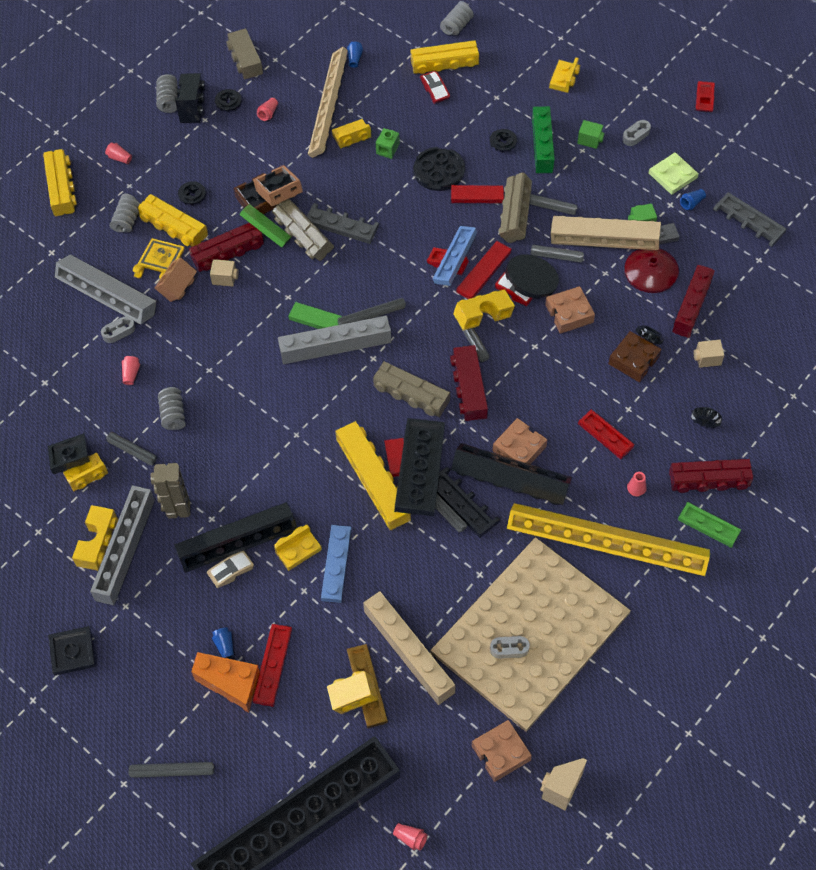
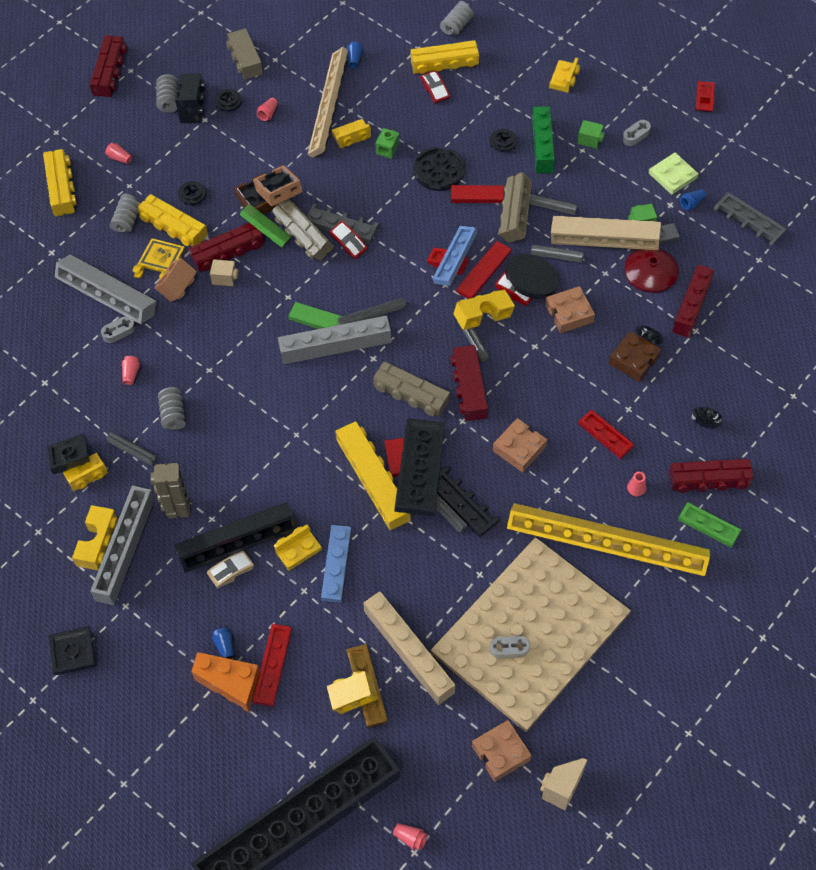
(108, 66): none -> dark red brick
(171, 769): dark grey axle -> none
(348, 239): none -> slope
(511, 474): black brick -> none
(709, 353): tan brick -> none

